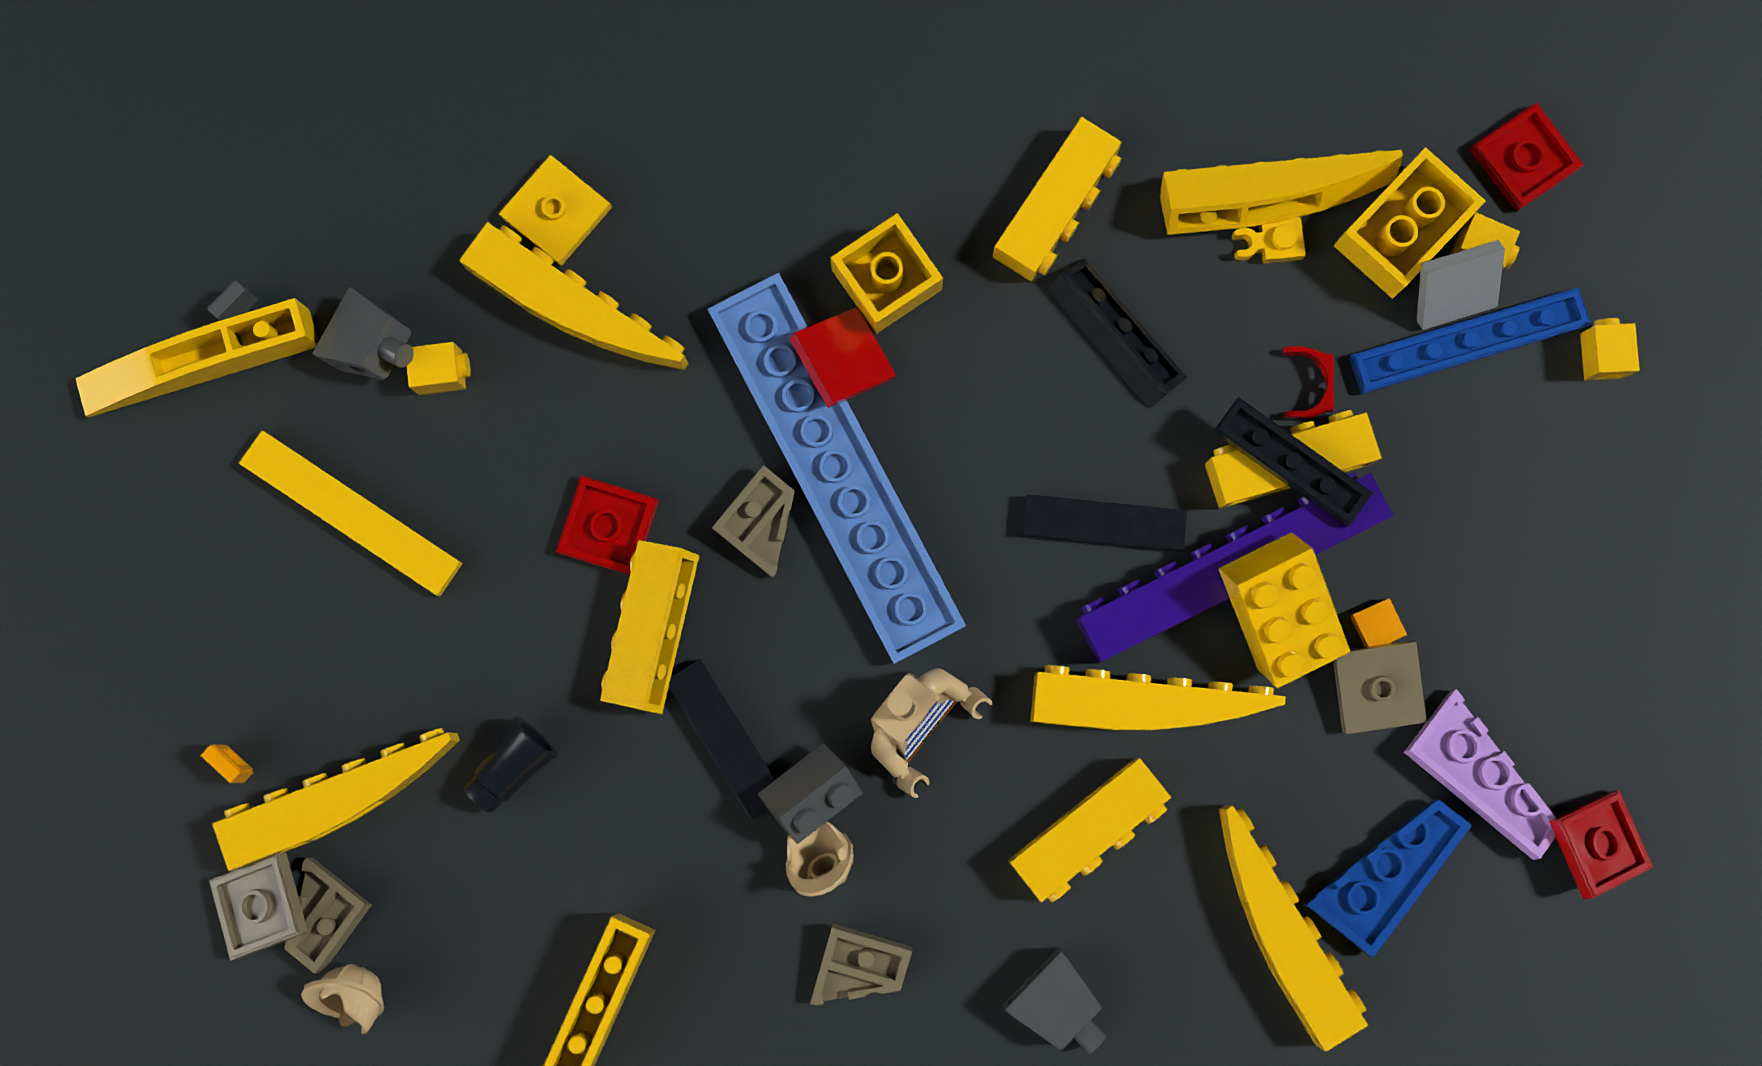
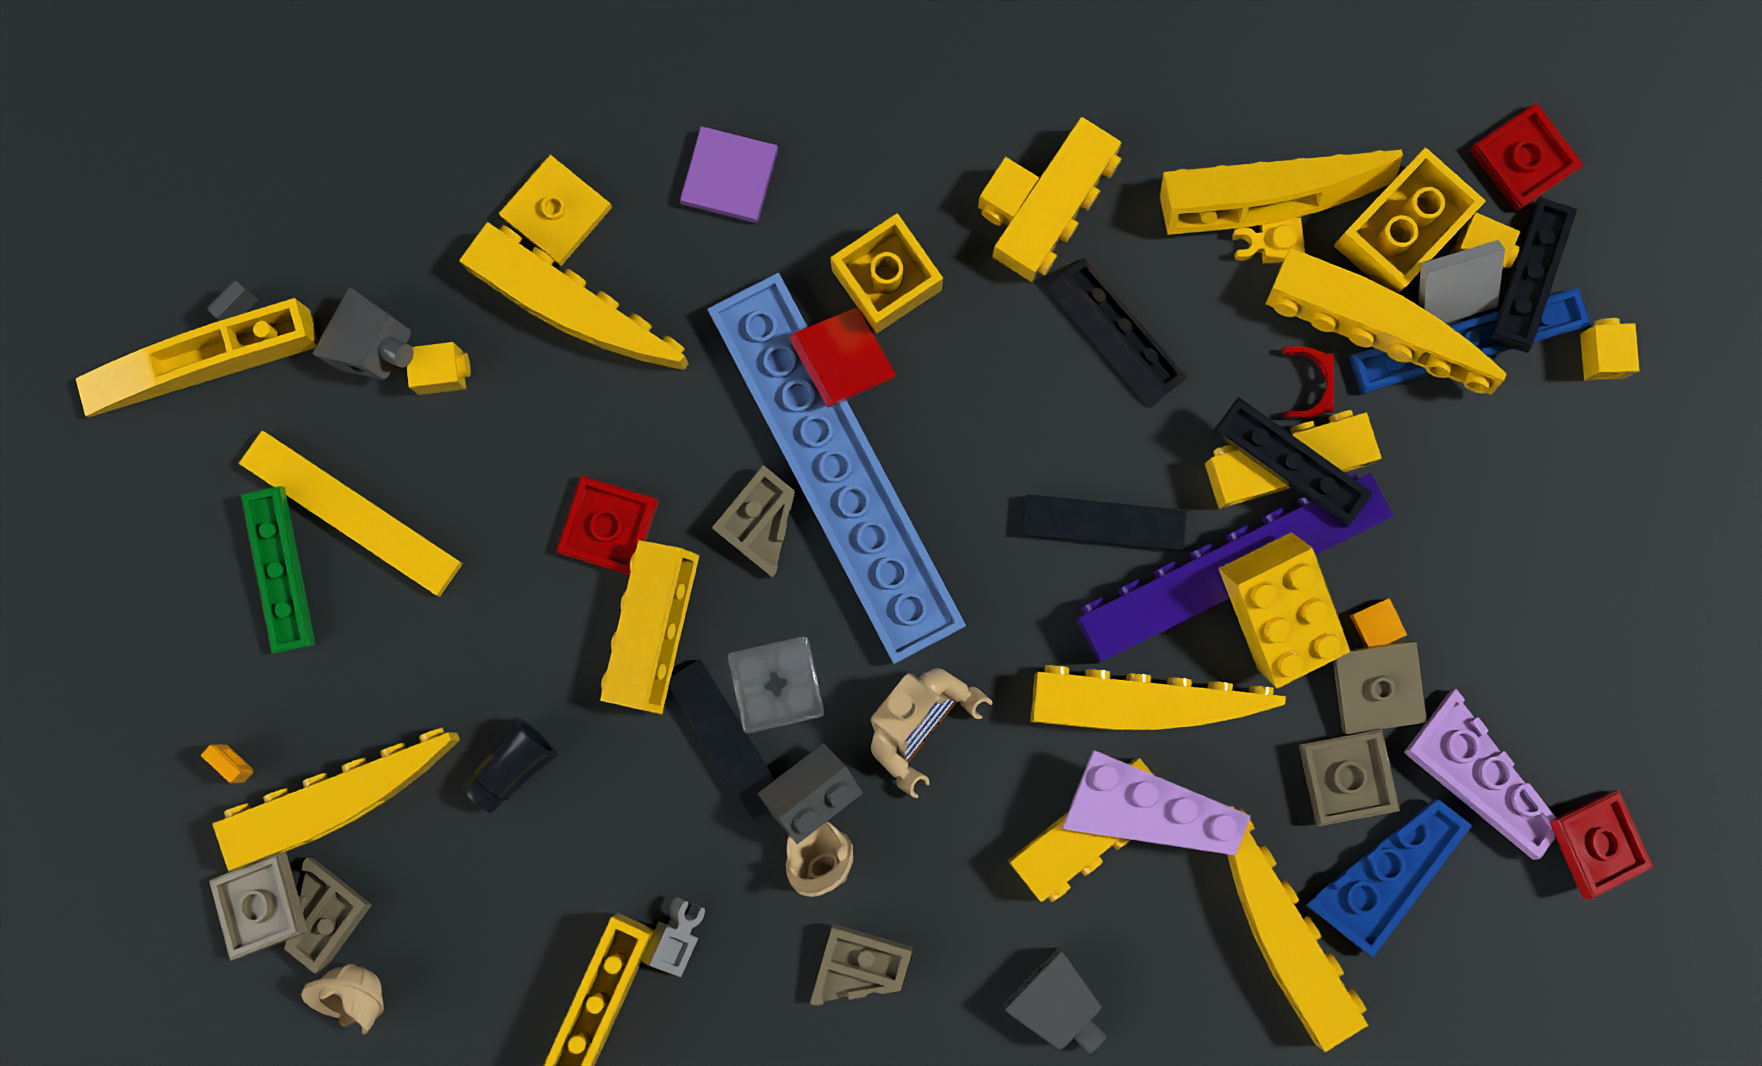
(278, 569): none -> green tile
(672, 943): none -> light grey plate
(729, 174): none -> medium lavender tile
(753, 669): none -> clear brick
(1006, 192): none -> yellow brick
(1143, 807): none -> lavender wing
(1349, 777): none -> dark tan plate
(1378, 319): none -> yellow slope
(1533, 275): none -> black tile

